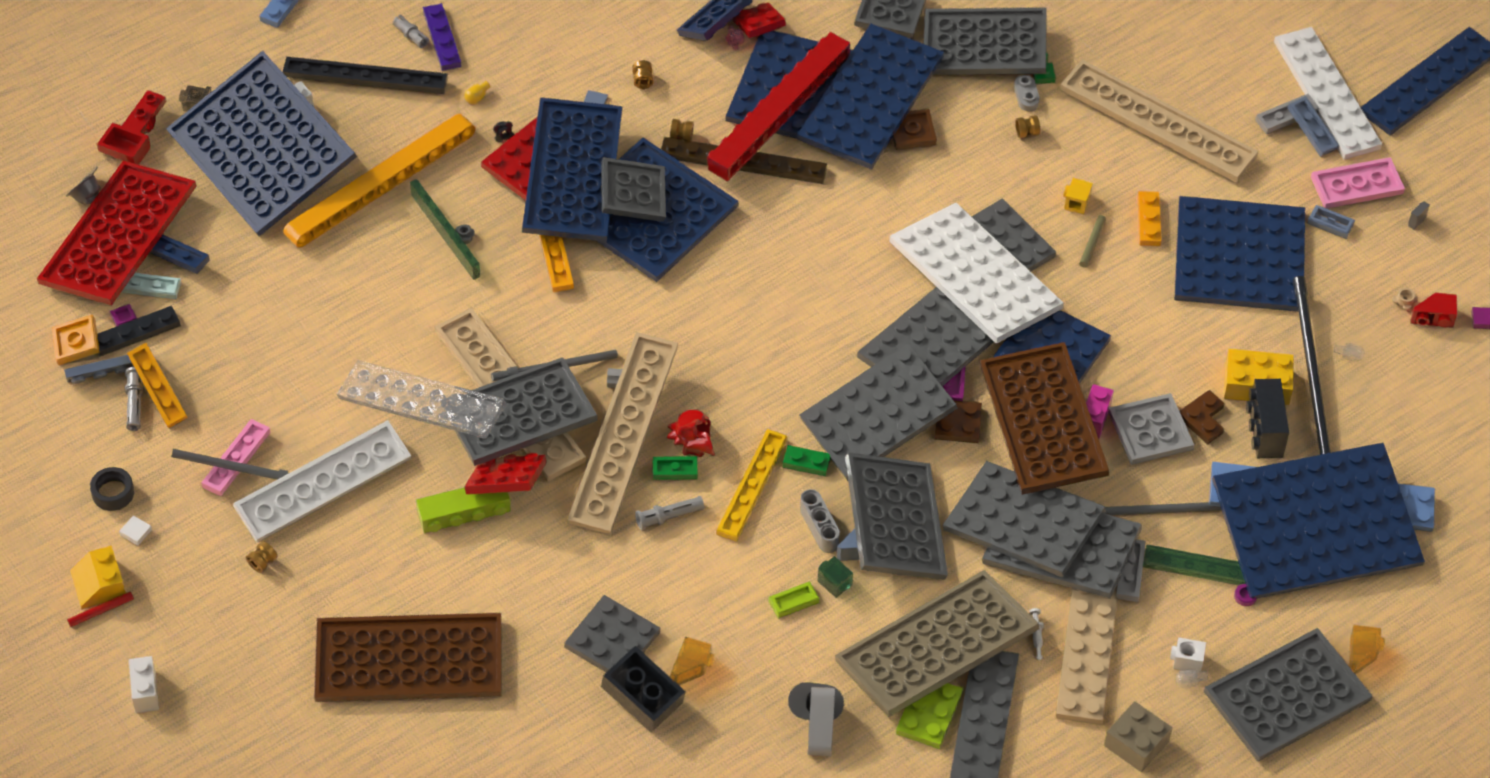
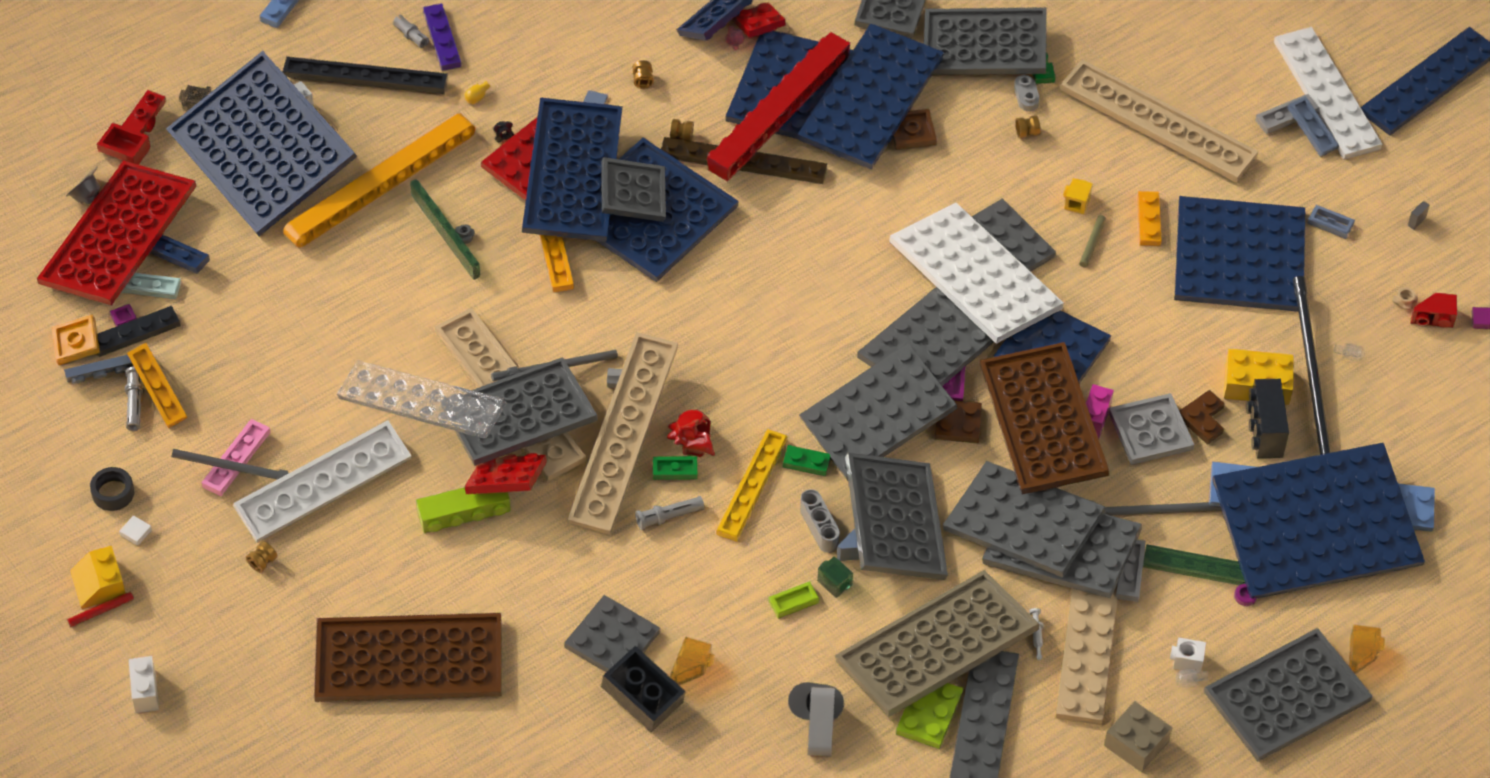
(1357, 183): bright pink plate -> none

